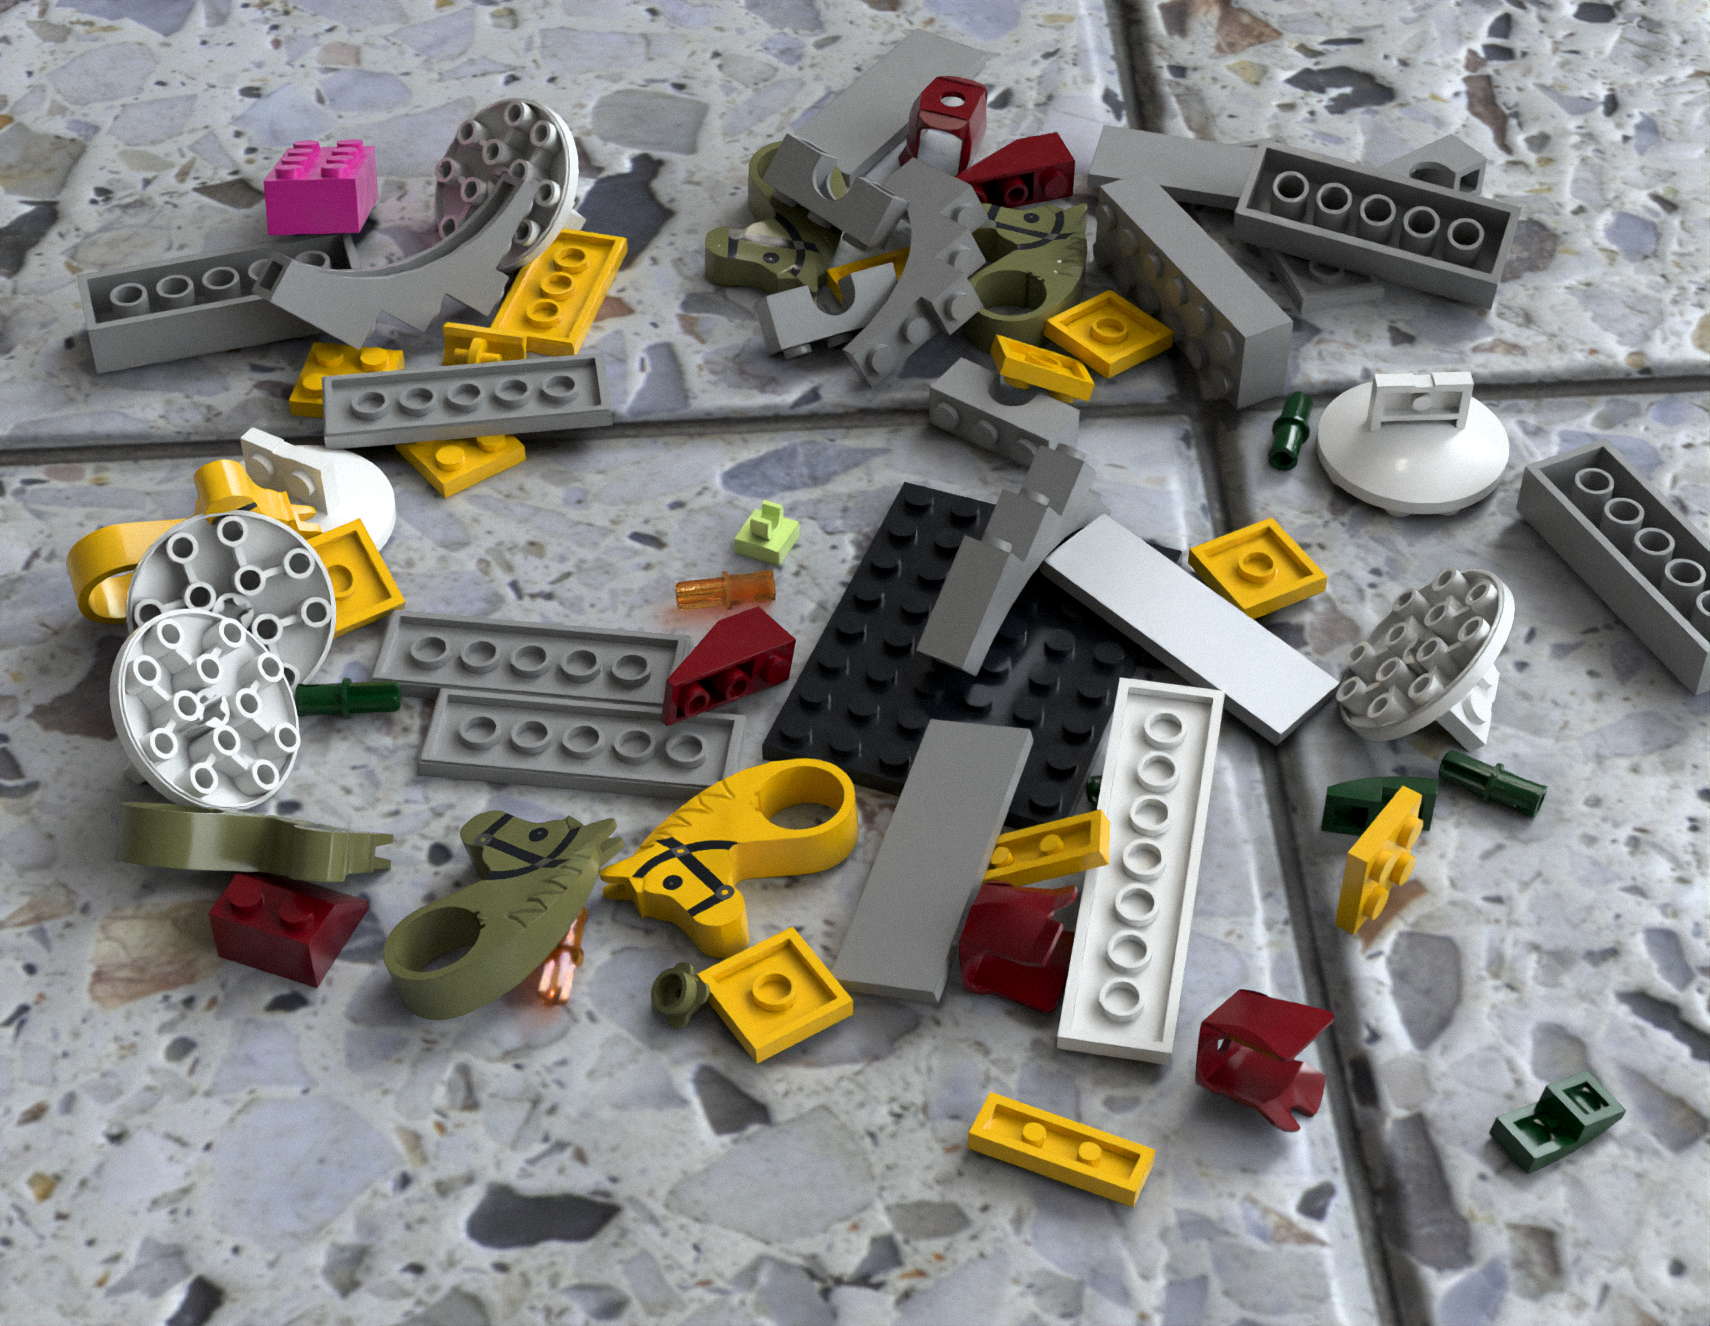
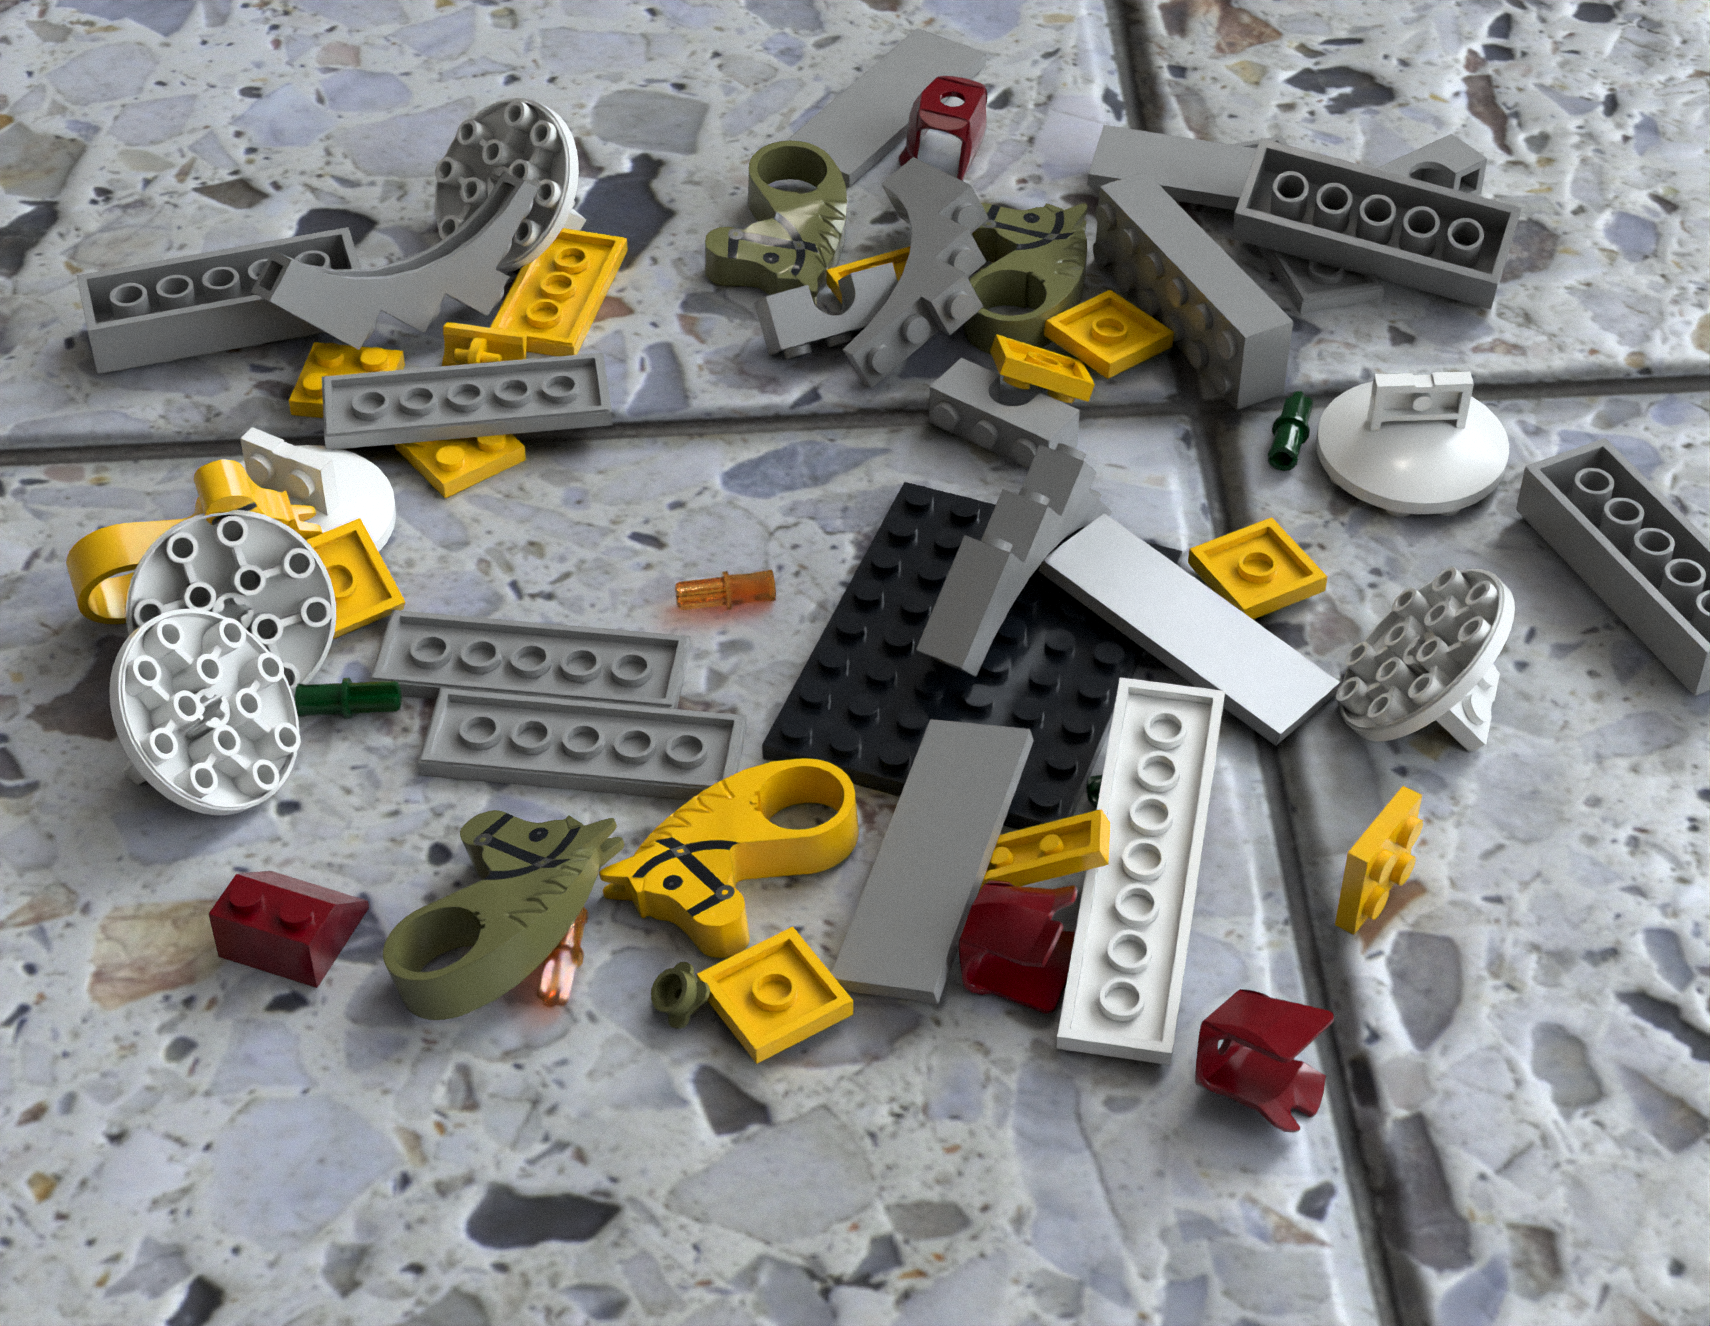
(244, 841): olive animal -> none
(321, 188): dark pink brick -> none
(729, 663): dark red slope -> none
(767, 534): yellowish green tile -> none
(803, 176): light grey arch -> none
(1024, 172): dark red slope -> none
(1061, 1149): yellow plate -> none
(1356, 803): dark green slope -> none
(1493, 782): dark green axle -> none
(1559, 1123): dark green slope -> none

